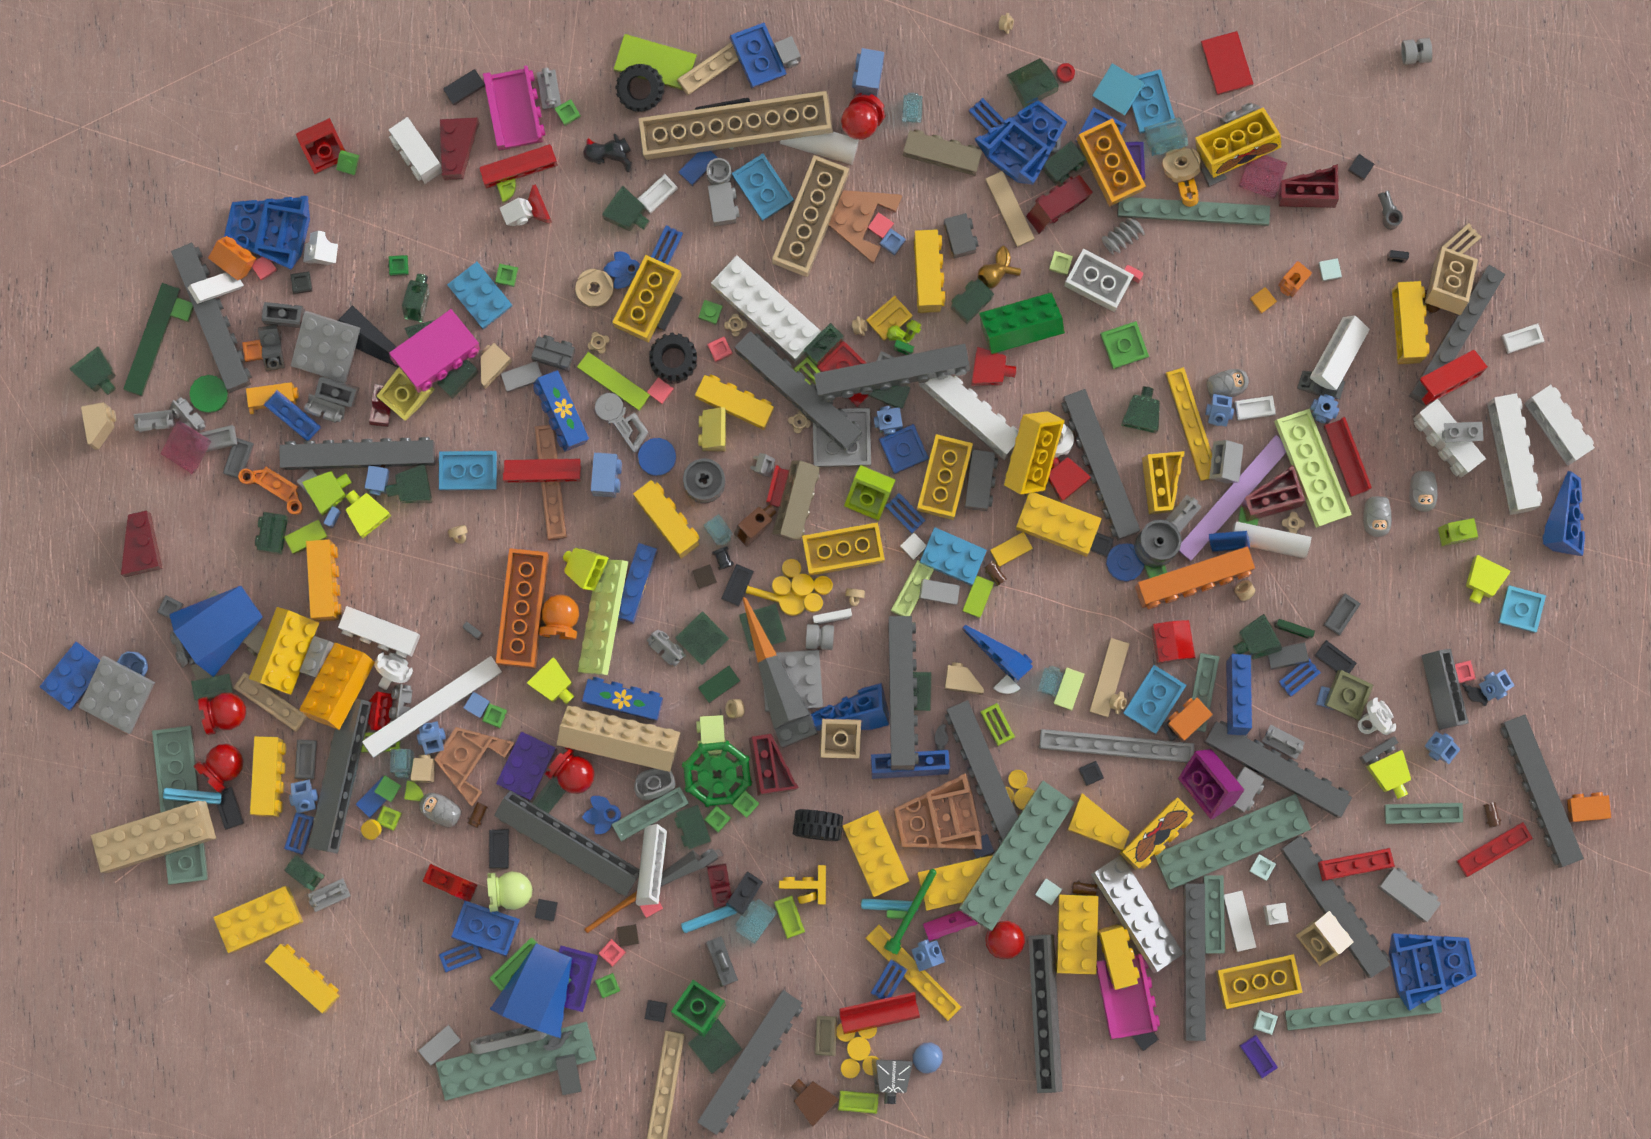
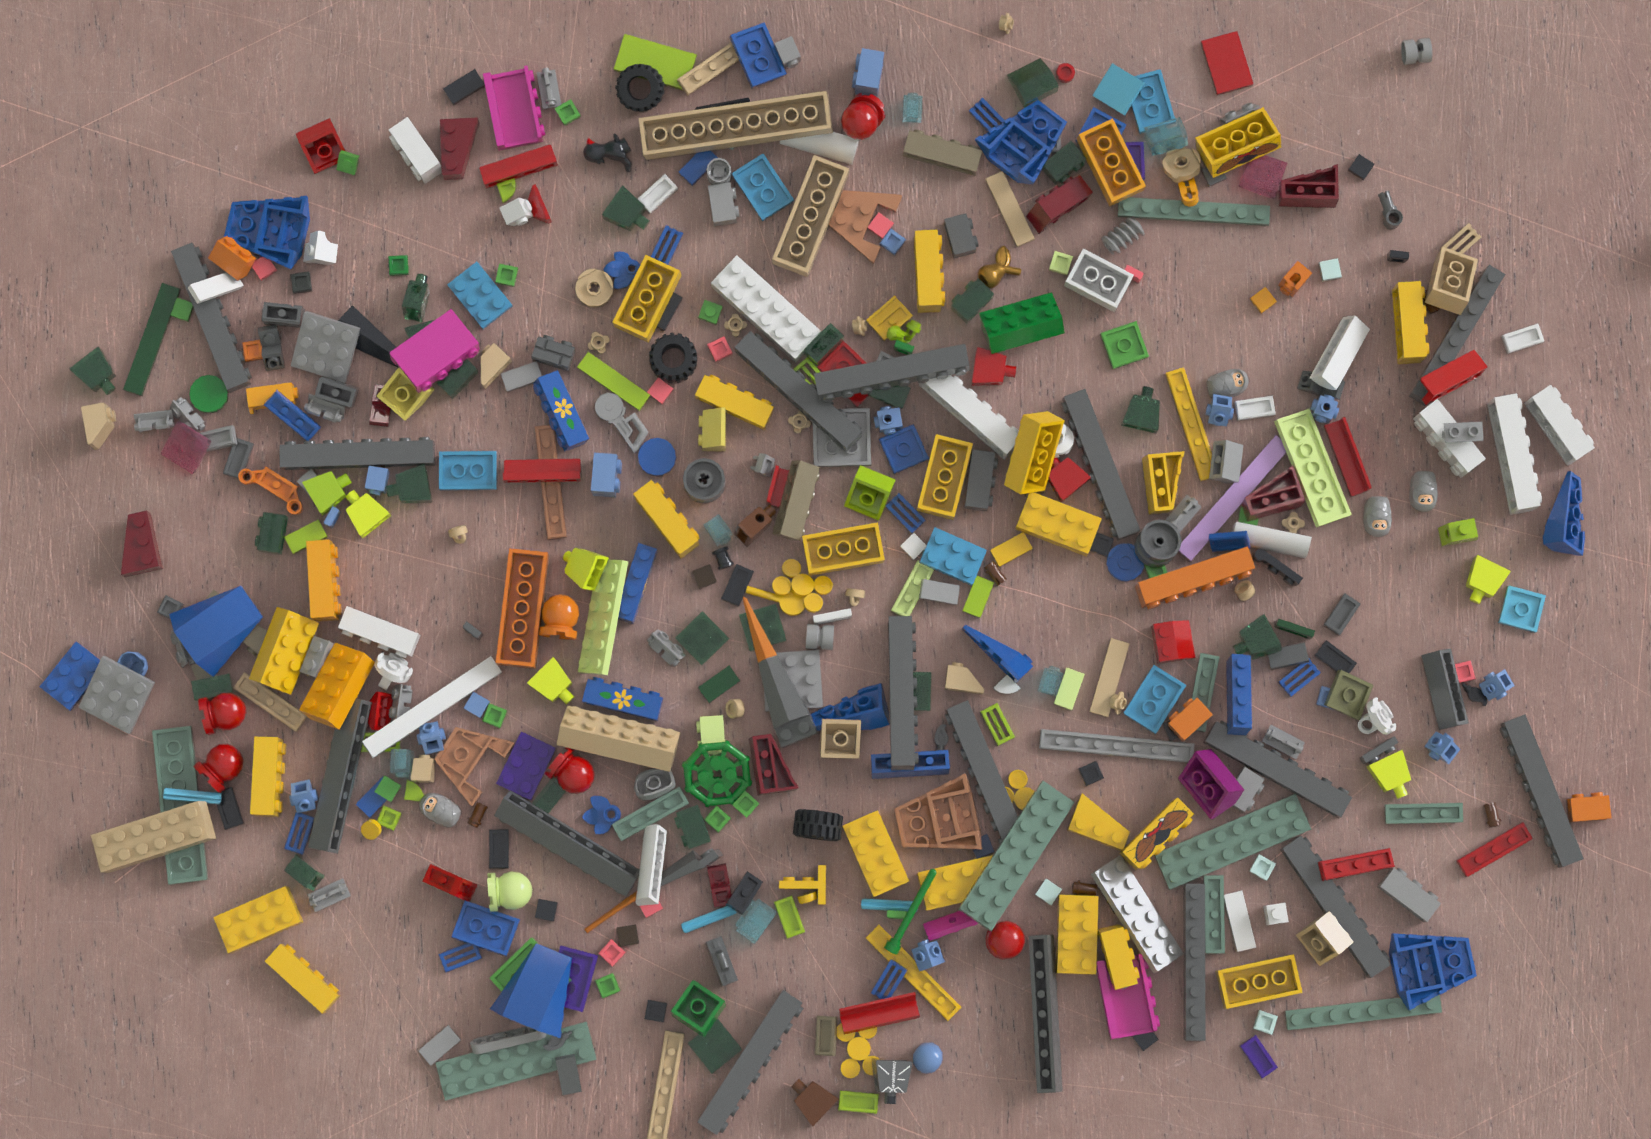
(305, 759): dark grey tile -> none
(1276, 566): none -> black plate

